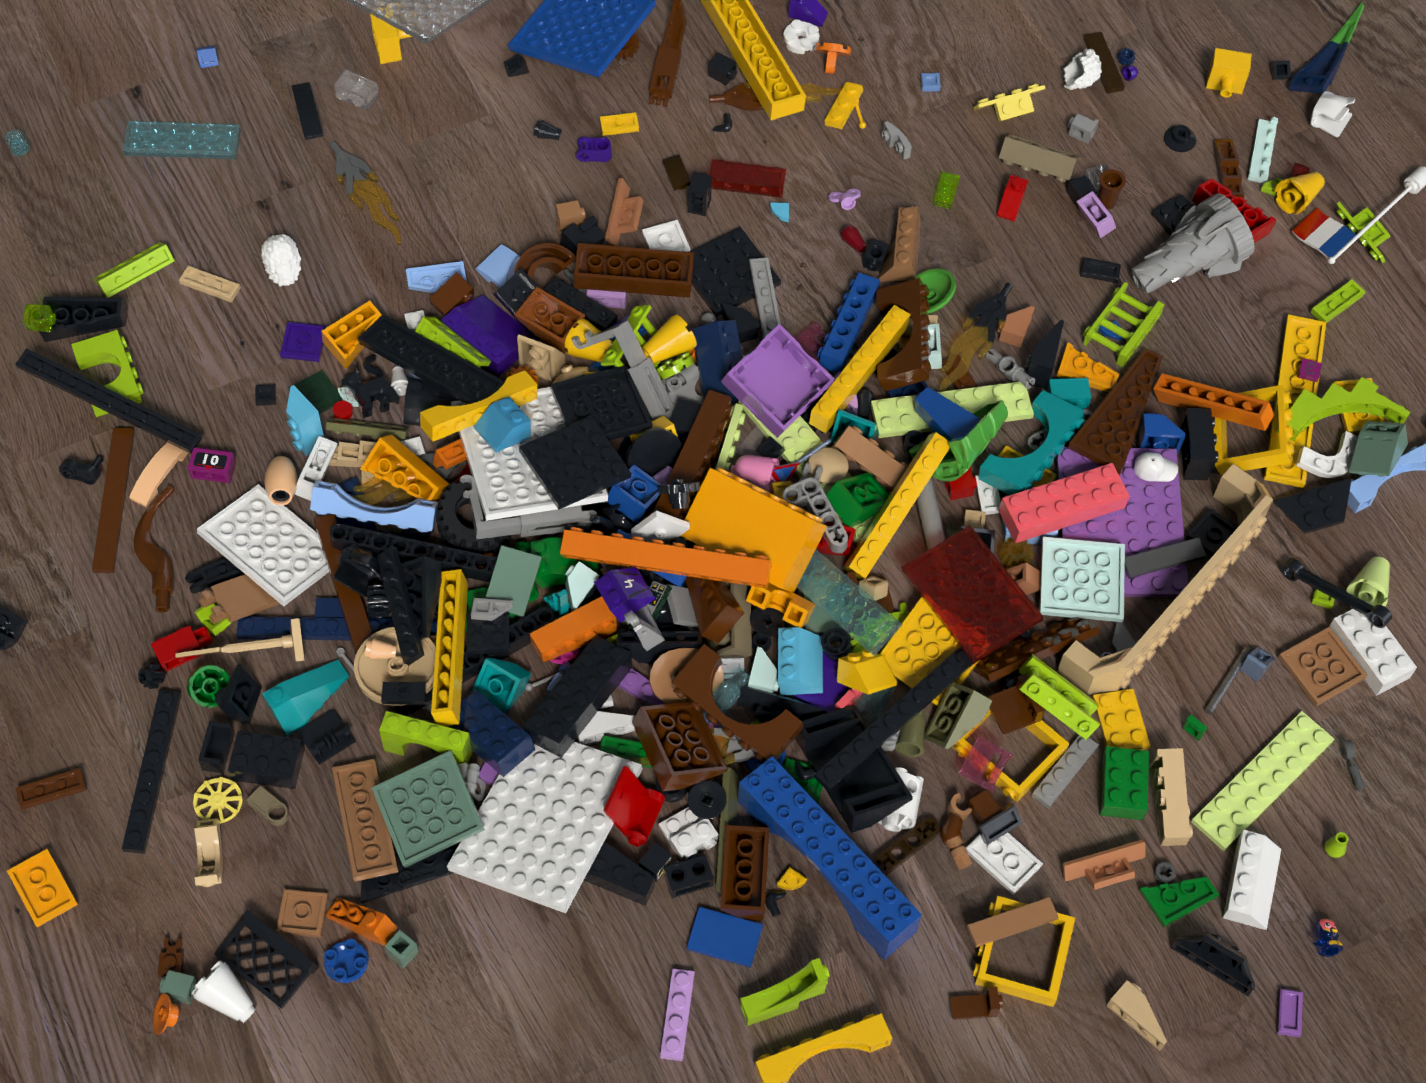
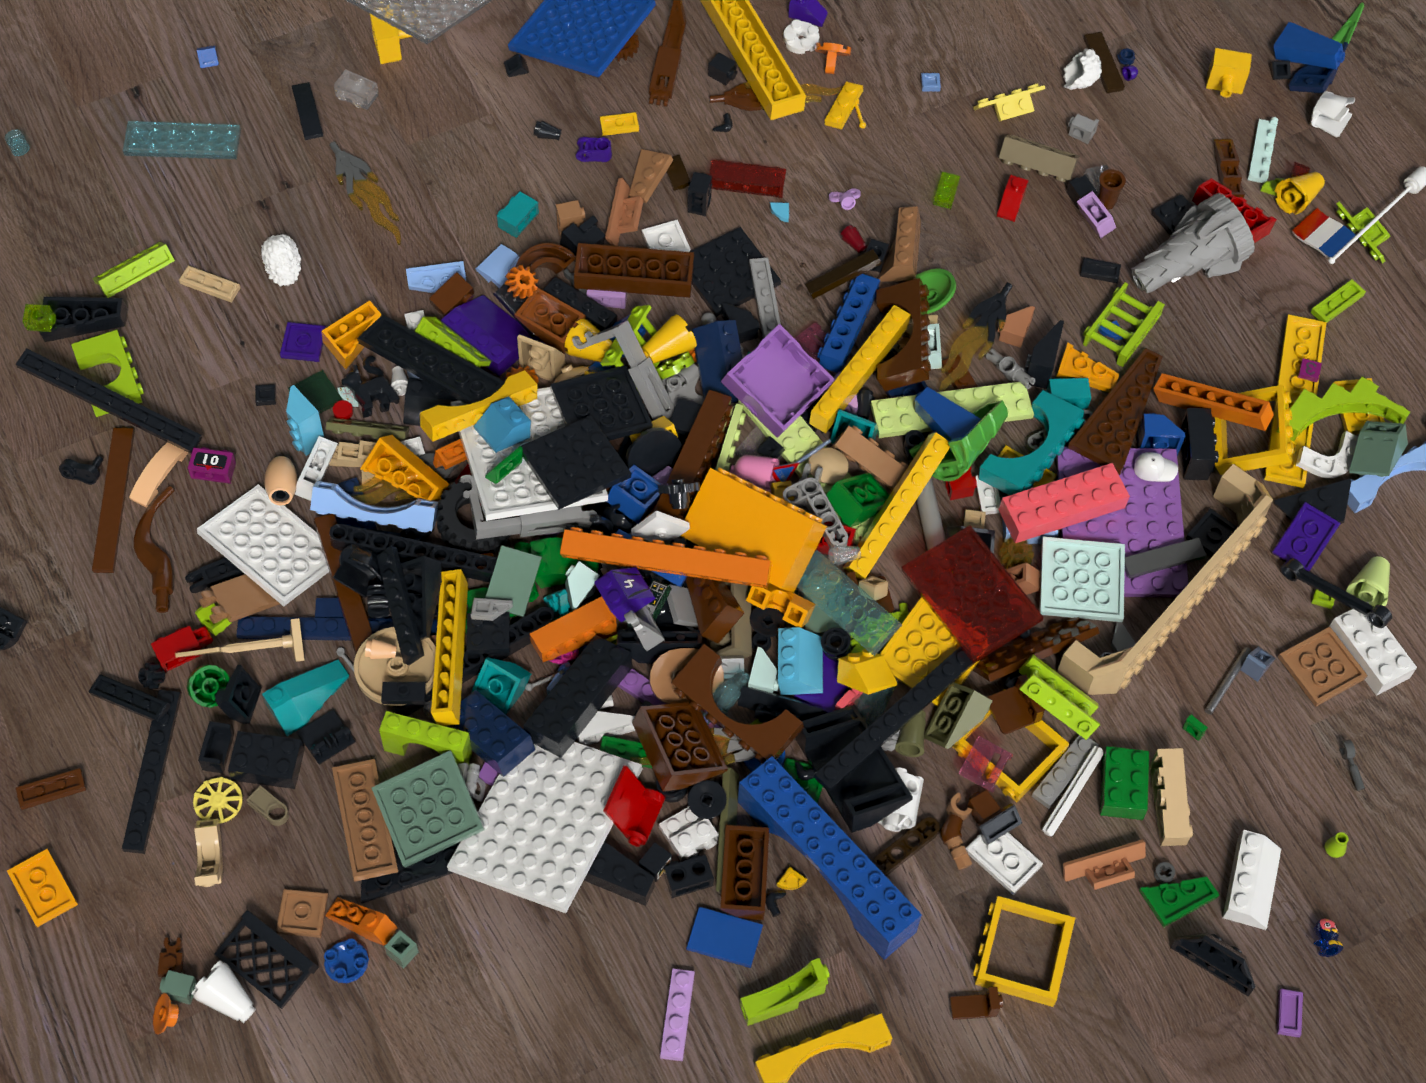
(129, 698): none -> black tile
(506, 466): none -> green slope
(517, 214): none -> teal brick
(528, 285): none -> orange gear
(648, 173): none -> medium nougat wing
(843, 274): none -> dark brown tile
(843, 554): none -> clear cone
(896, 138): light grey slope -> none
(1012, 922): medium nougat tile -> none
(1073, 791): none -> white axle
(1121, 720): yellow plate -> none
(1135, 1010): tan slope -> none
(1180, 138): black piece -> none
(1262, 781): yellowish green plate -> none
(1306, 536): none -> dark purple tile
(1308, 47): none -> blue slope

